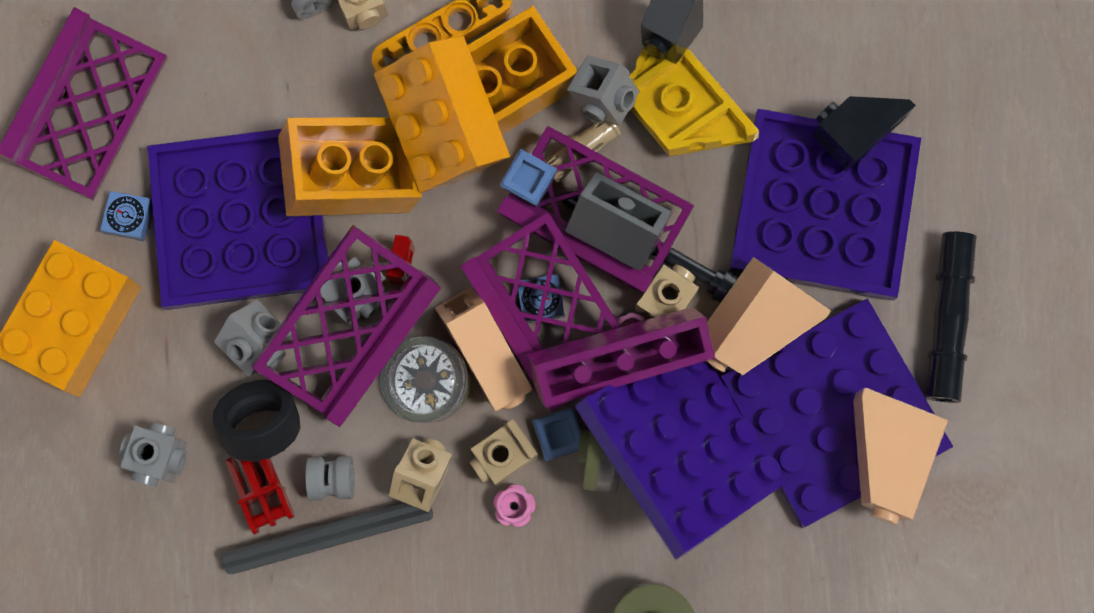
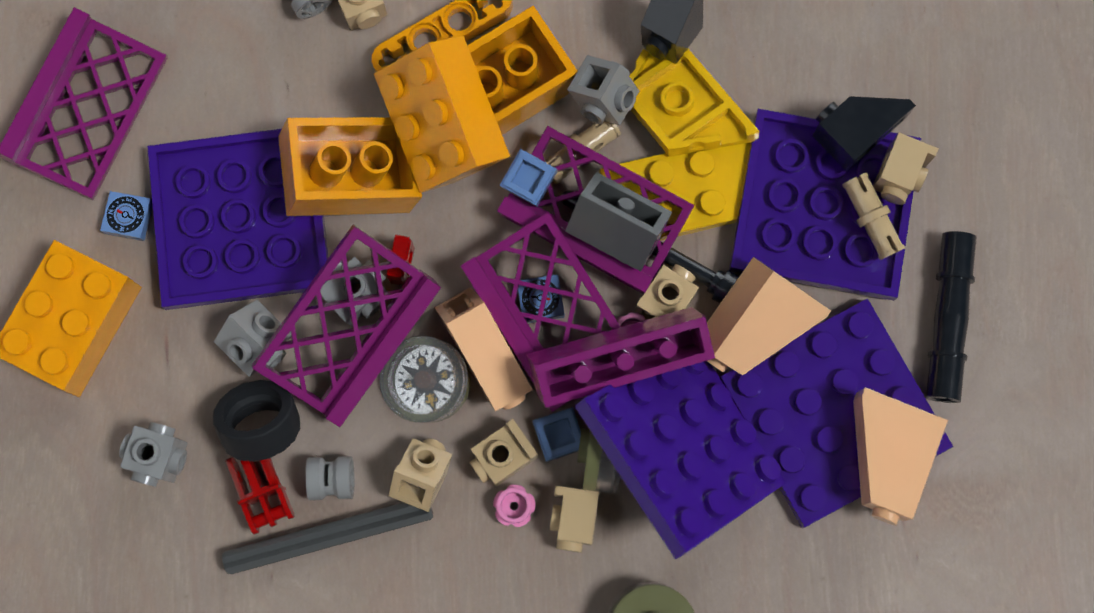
(574, 518): none -> tan brick
(706, 178): none -> yellow wing
(873, 216): none -> tan pin
(903, 168): none -> tan brick

